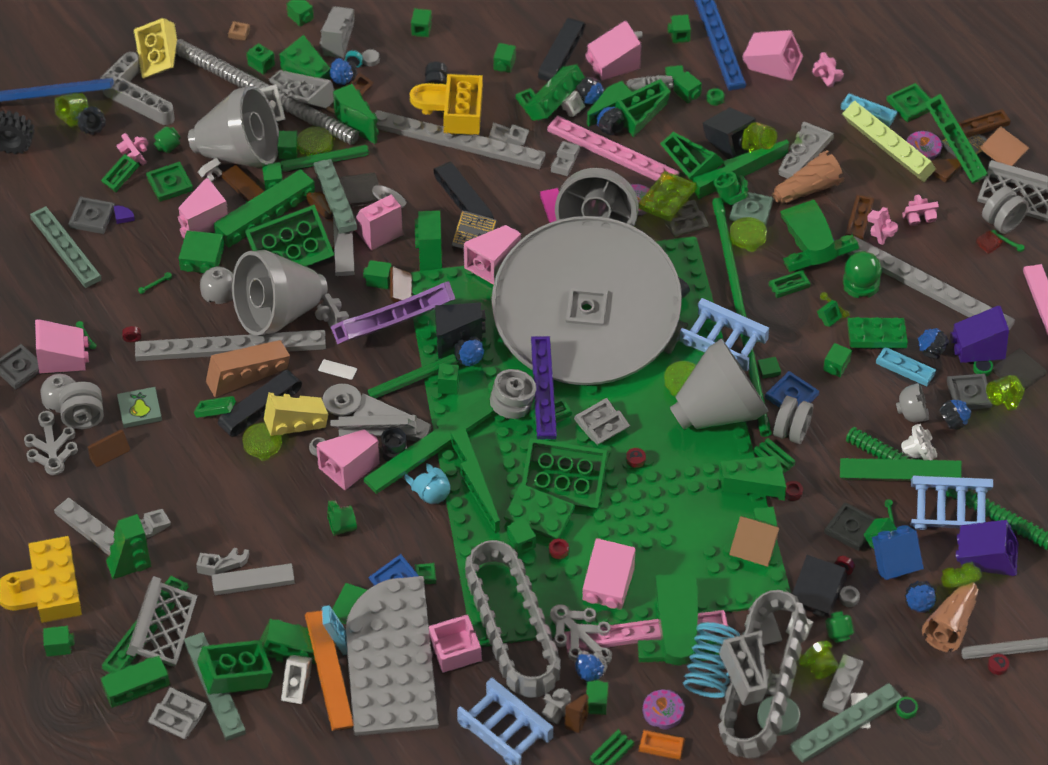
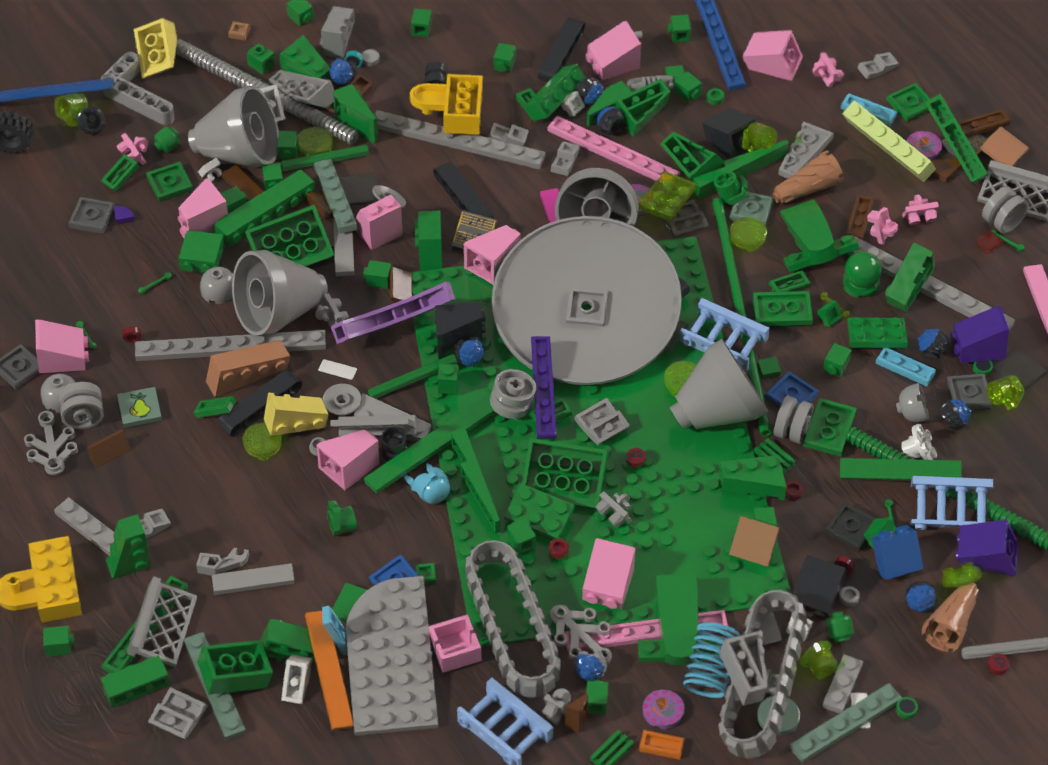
(65, 247): sand green plate -> none
(234, 198): none -> green brick
(619, 515): none -> light grey hips
(782, 308): none -> green plate
(829, 427): none -> green plate
(880, 65): none -> light grey slope
(910, 277): none -> green wedge

